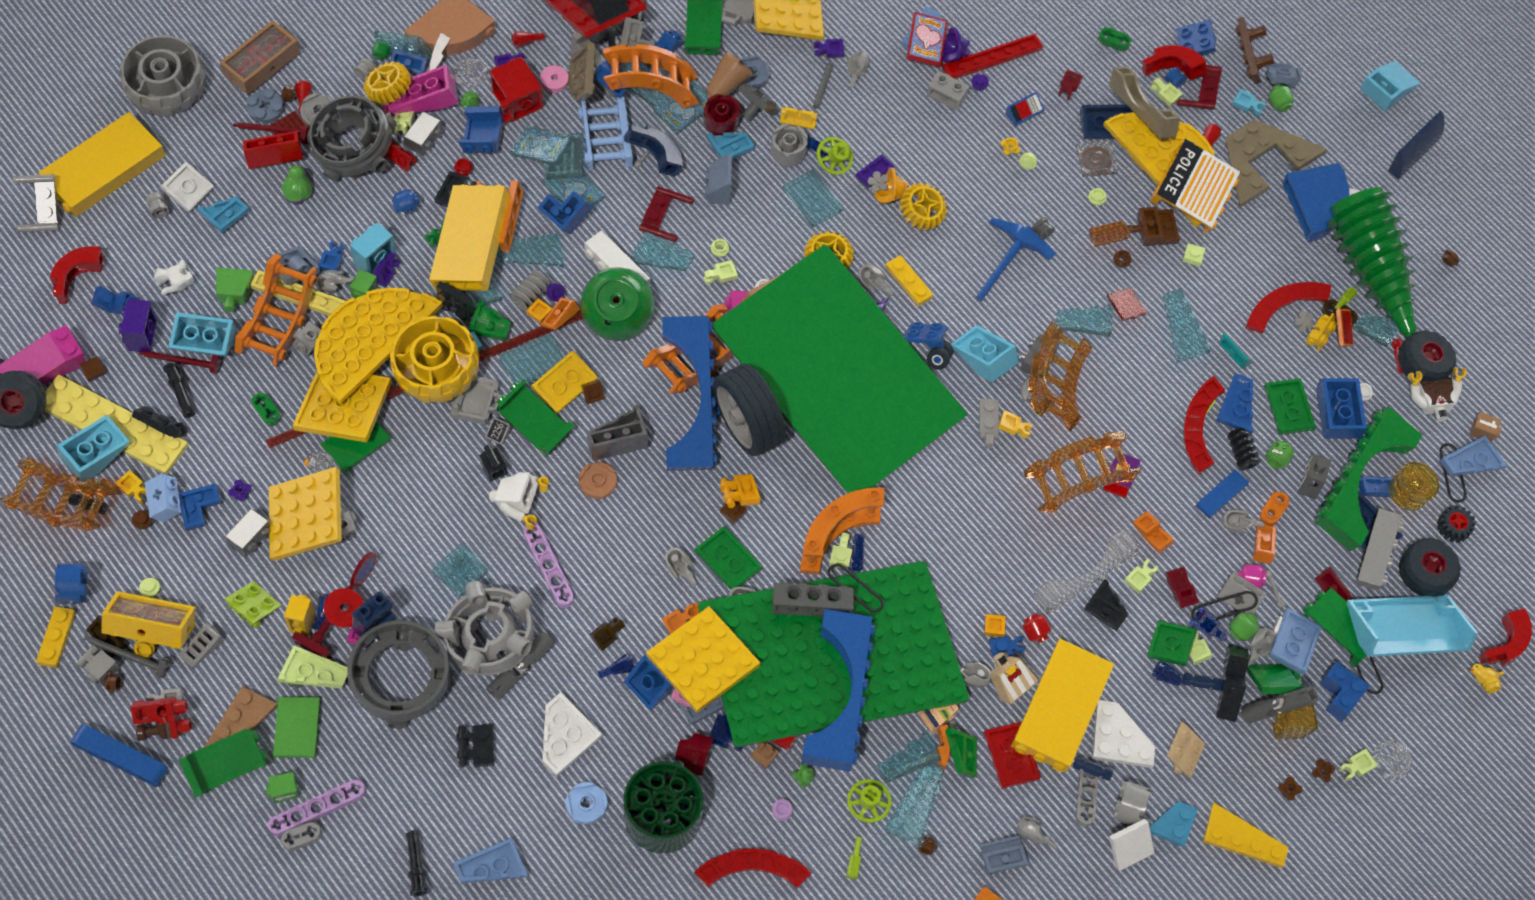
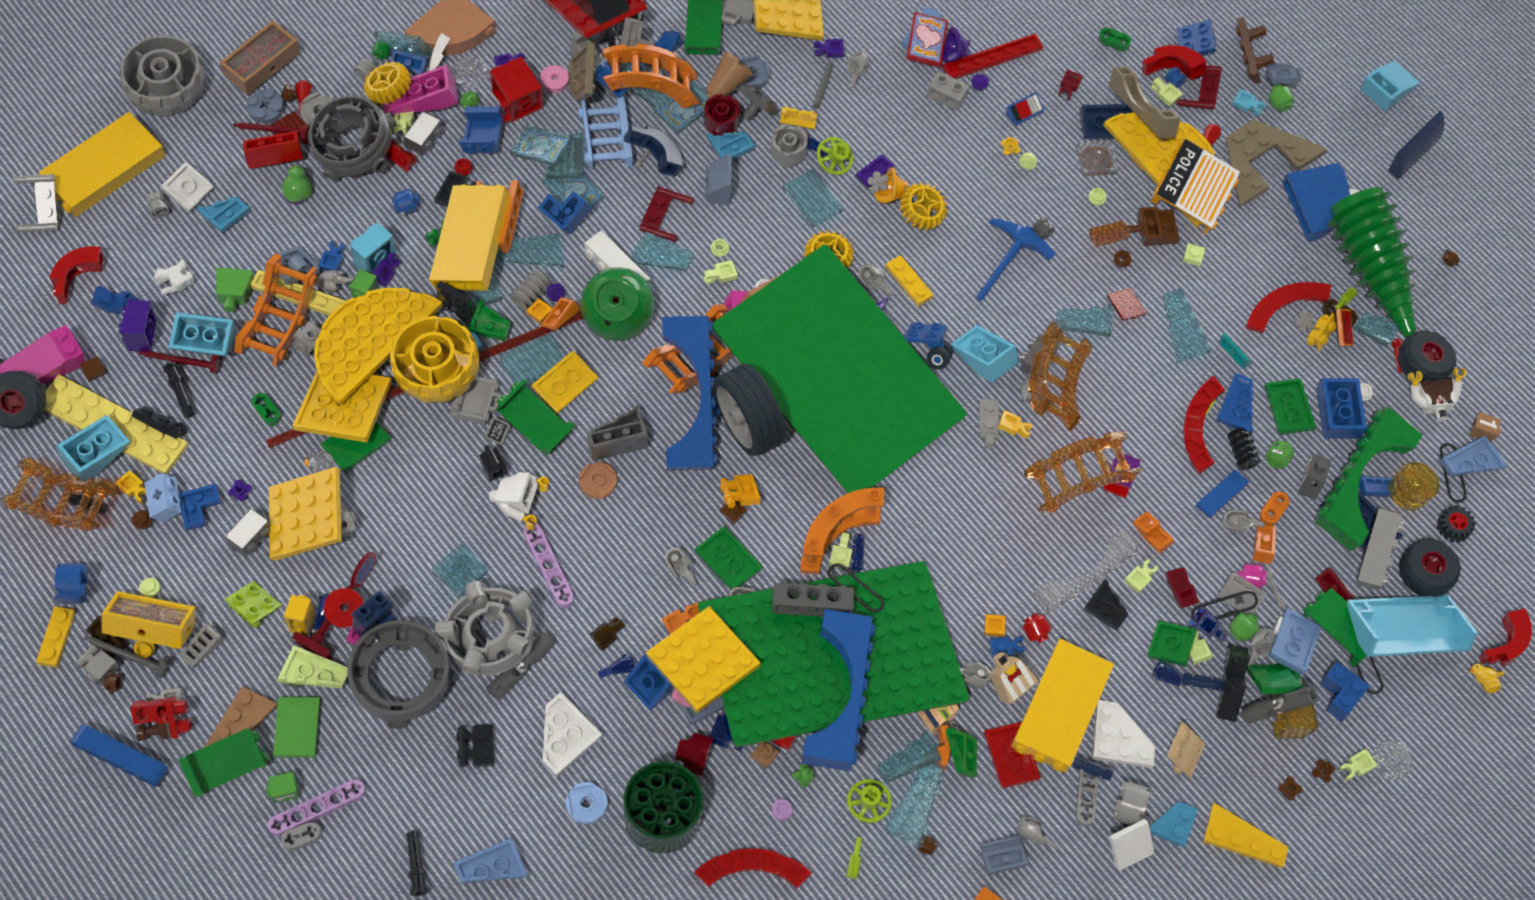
(522, 38): red cone -> none
(593, 391): reddish brown plate -> none

